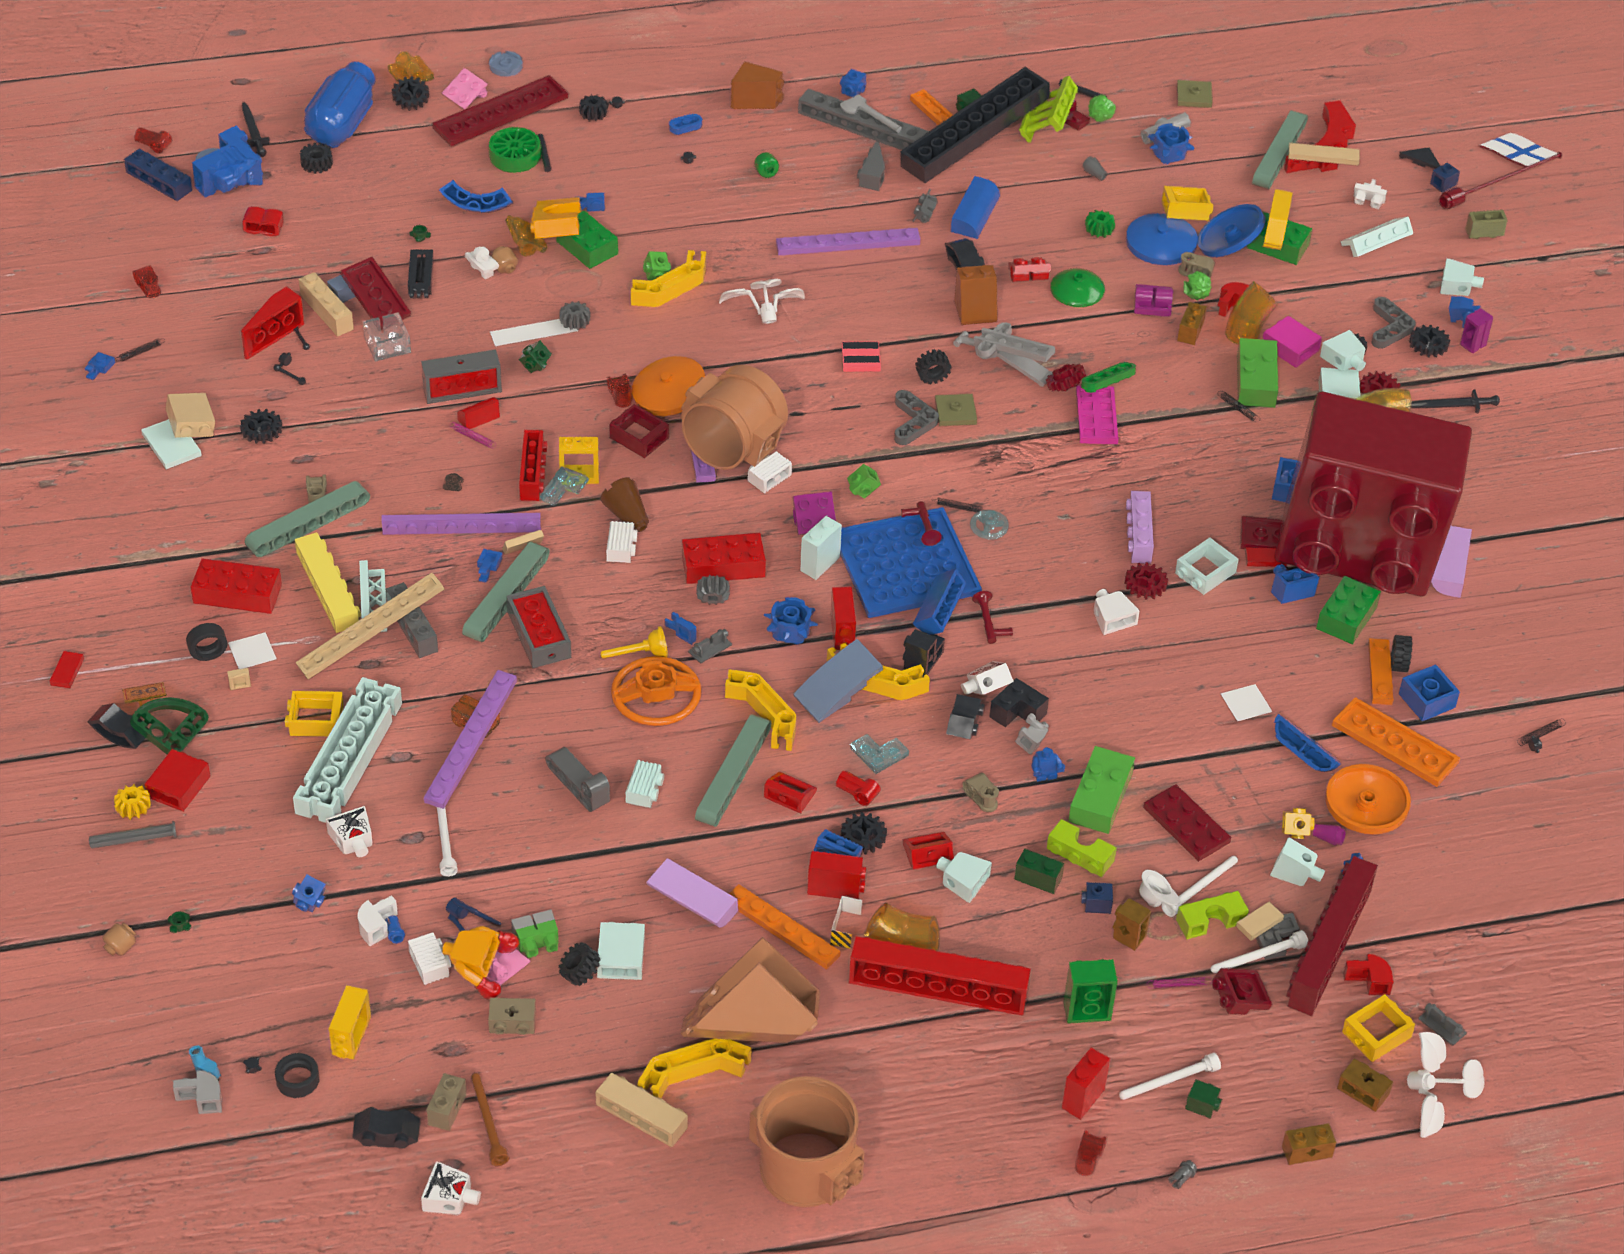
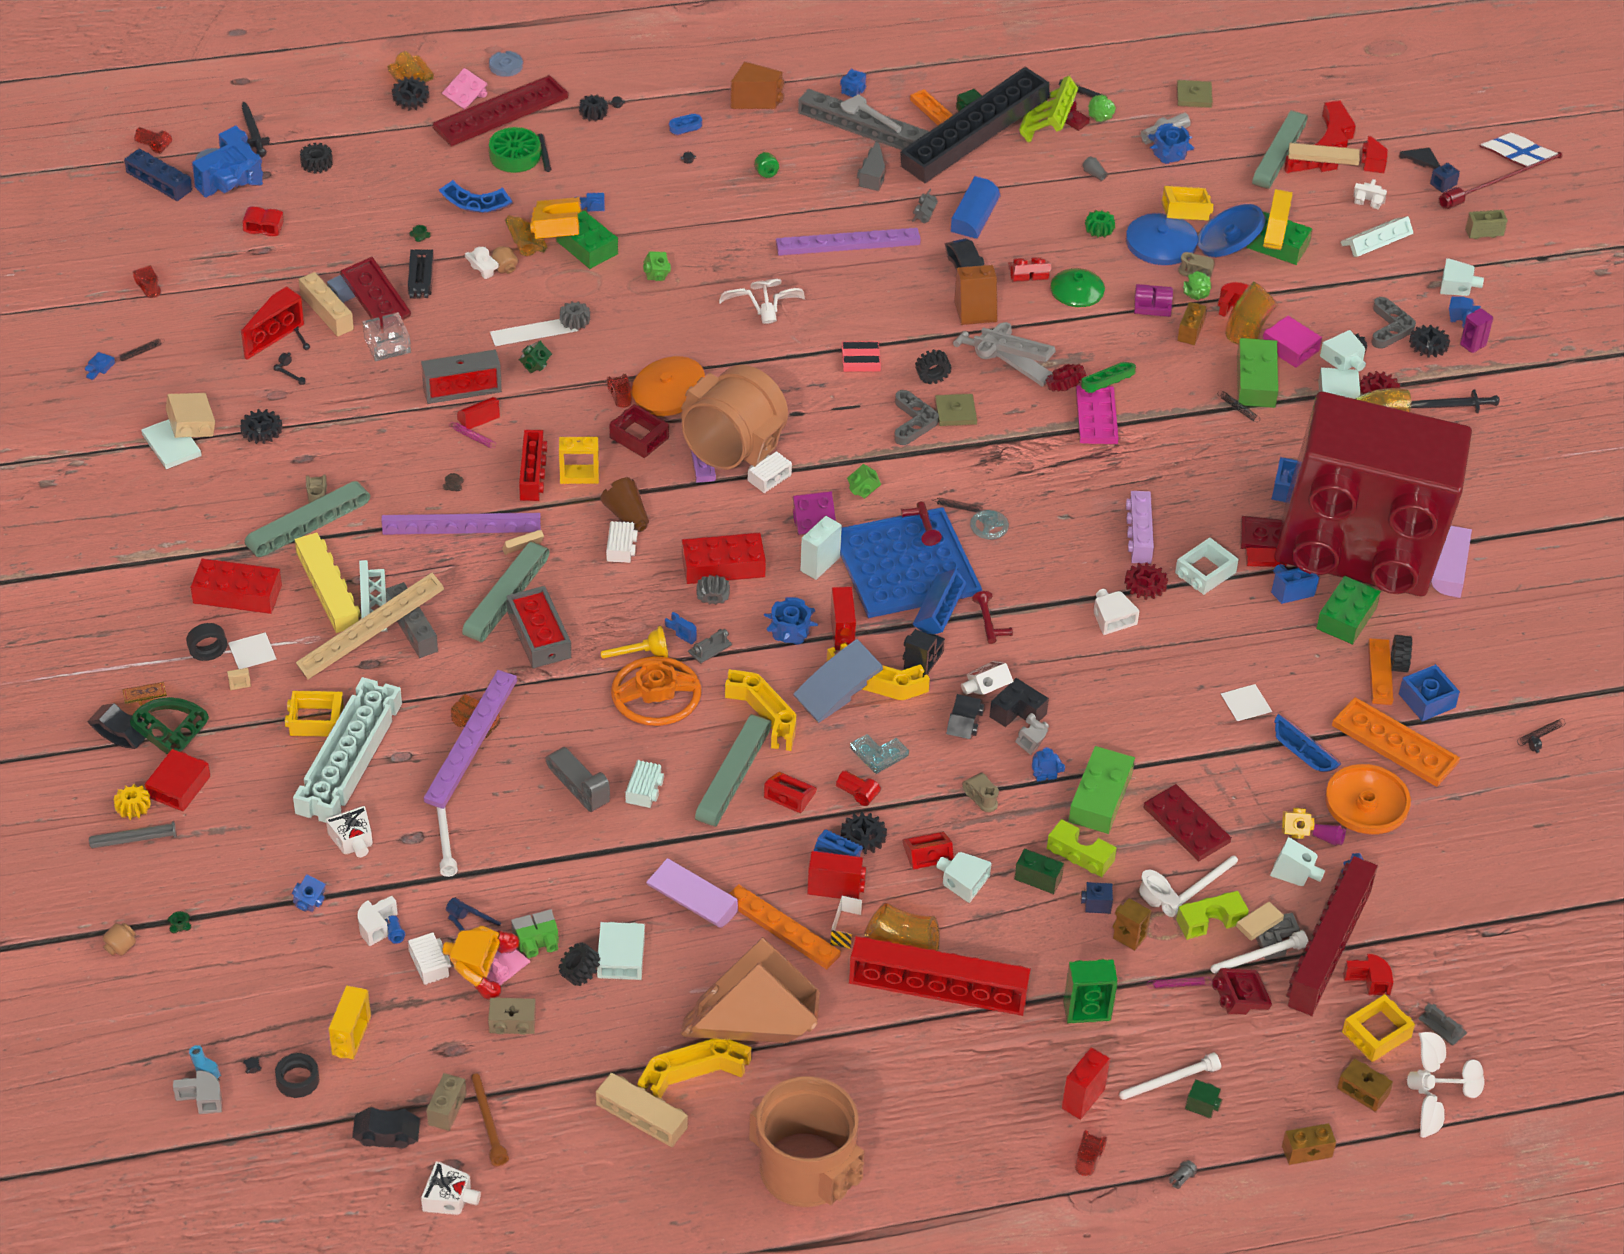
(66, 669): red tile -> none
(340, 105): blue piece -> none
(488, 561): blue plate -> none
(563, 480): clear light blue plate -> none
(671, 284): yellow piece -> none
(1374, 156): none -> red slope

